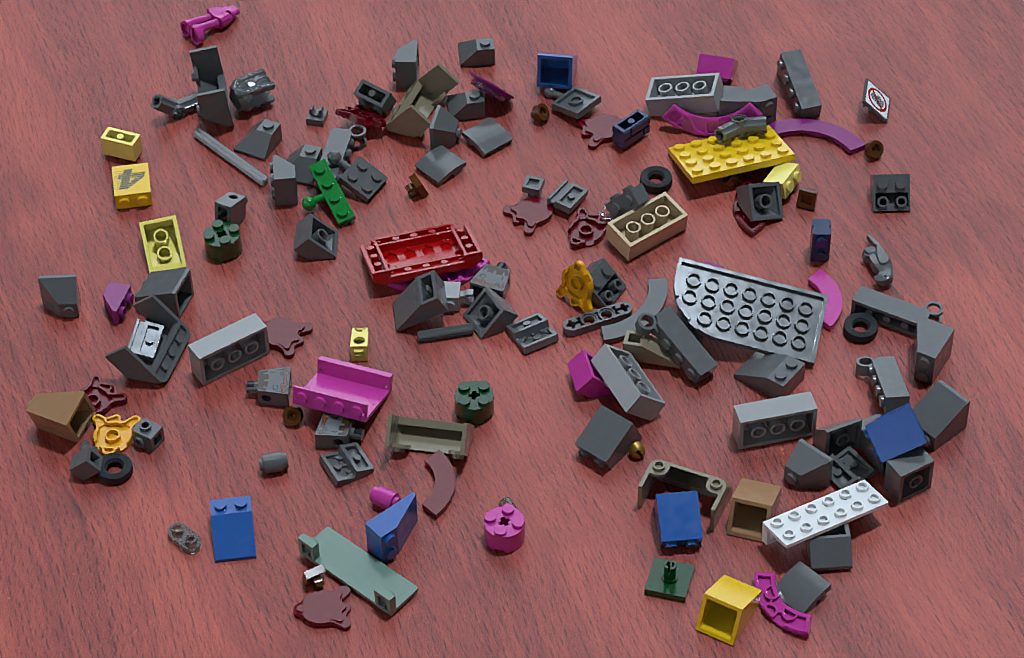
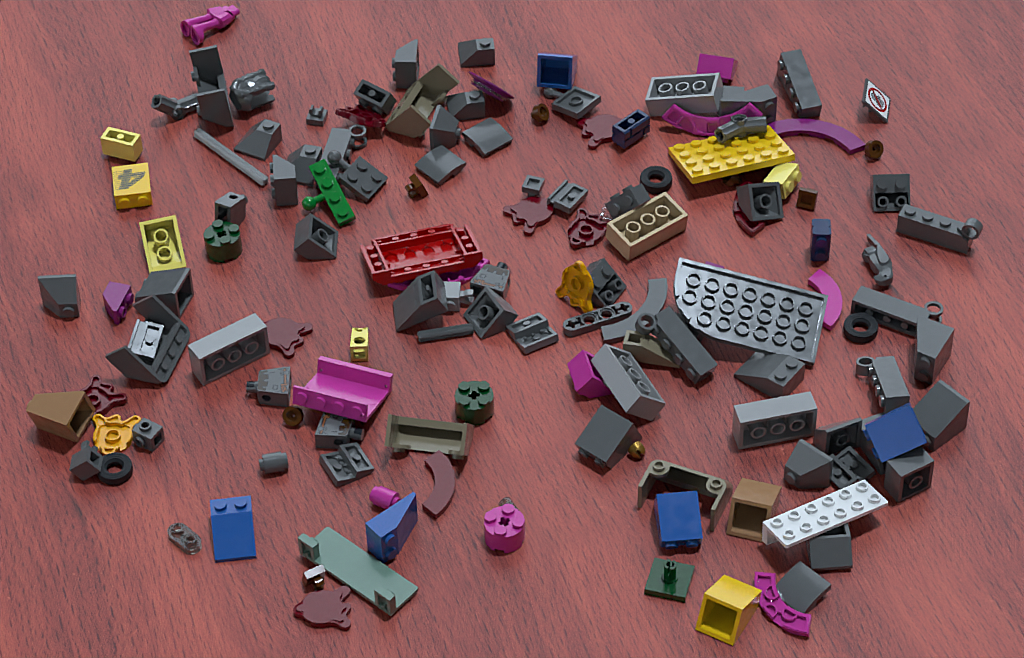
(938, 228): none -> dark grey hinge

